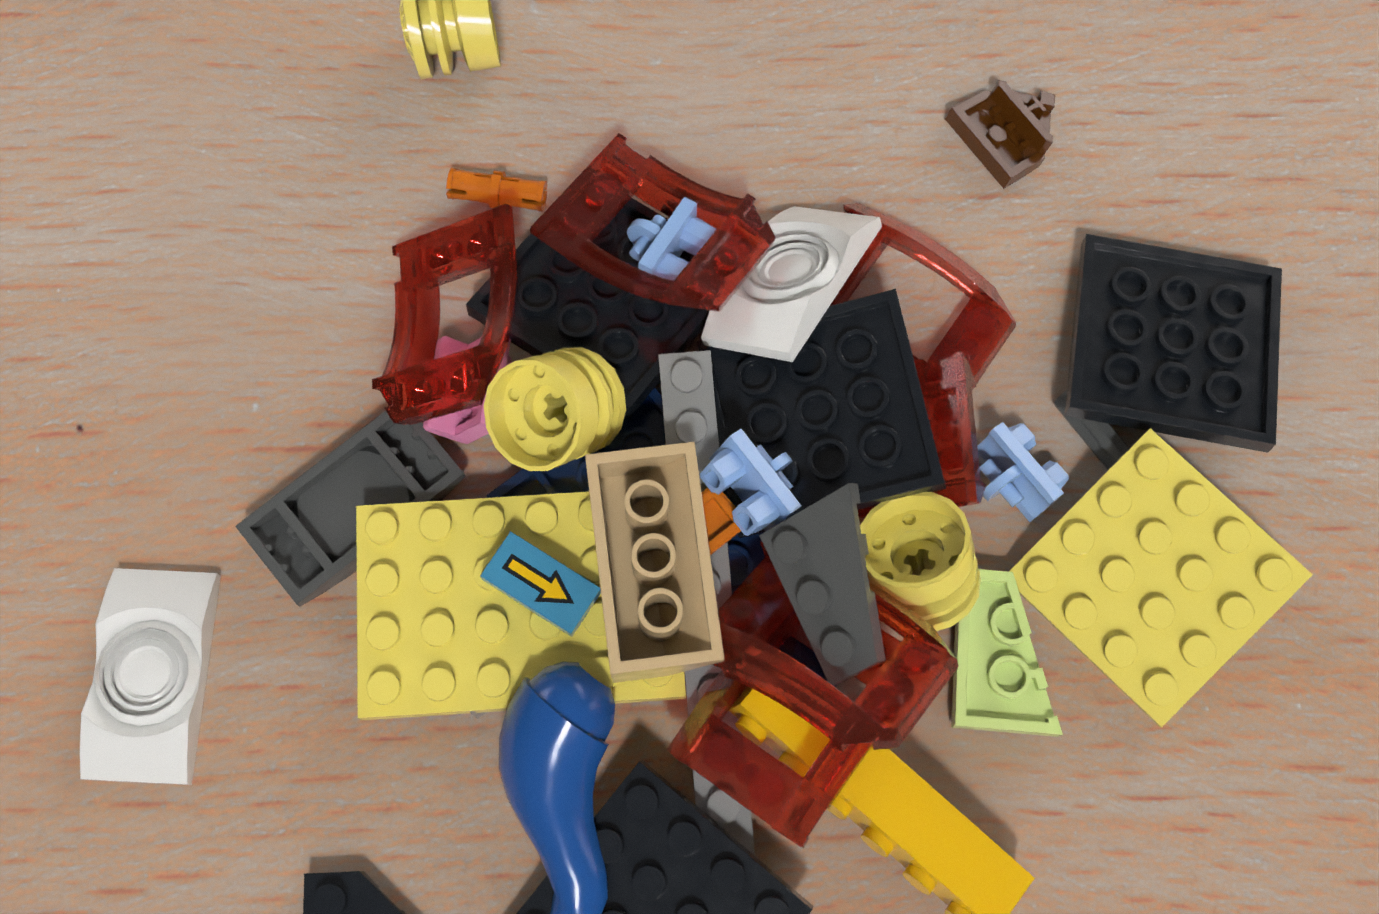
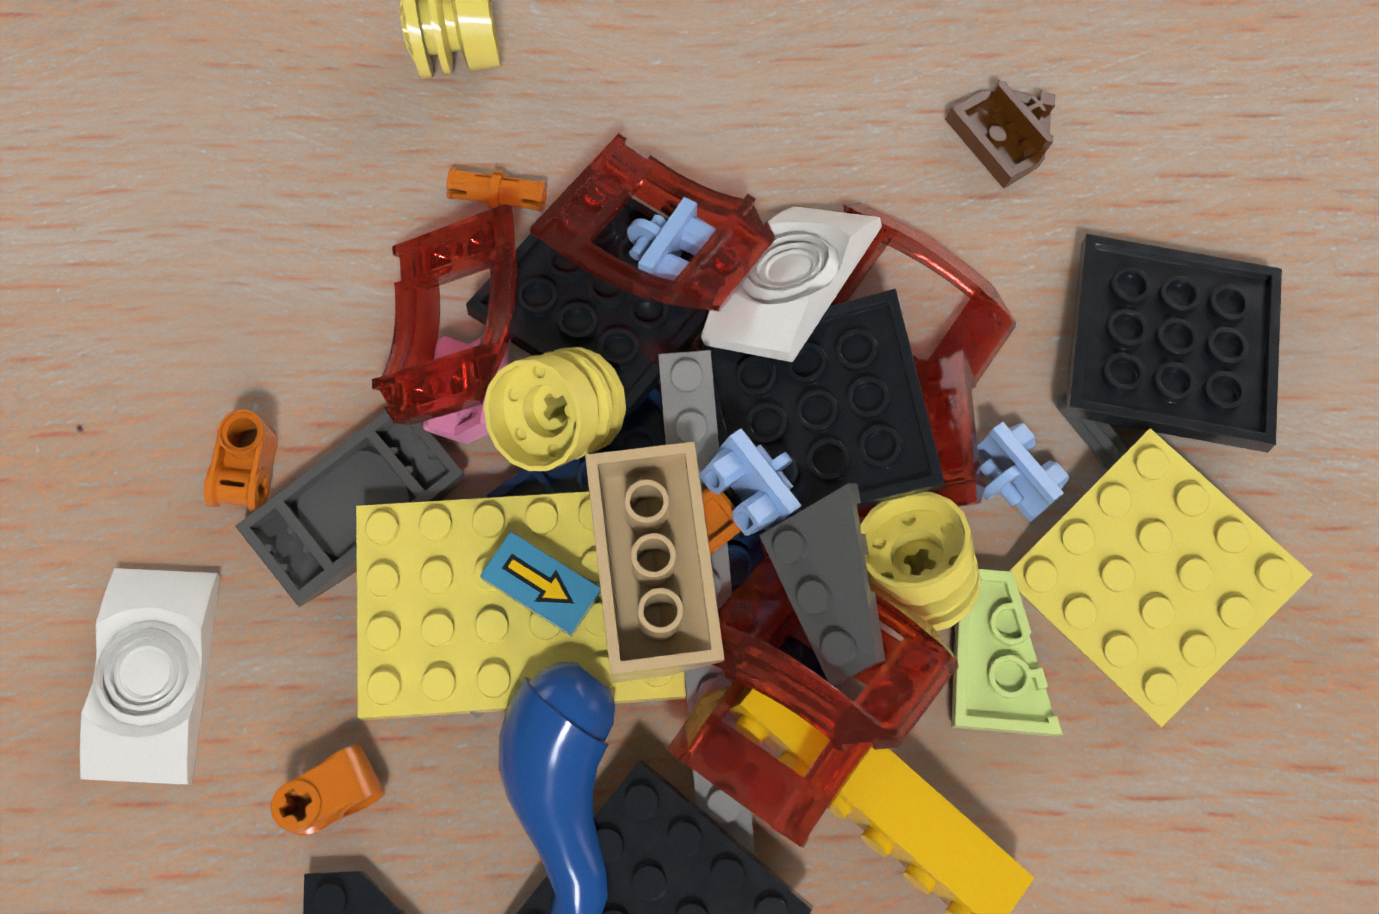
(239, 473): none -> orange piece
(336, 789): none -> orange piece

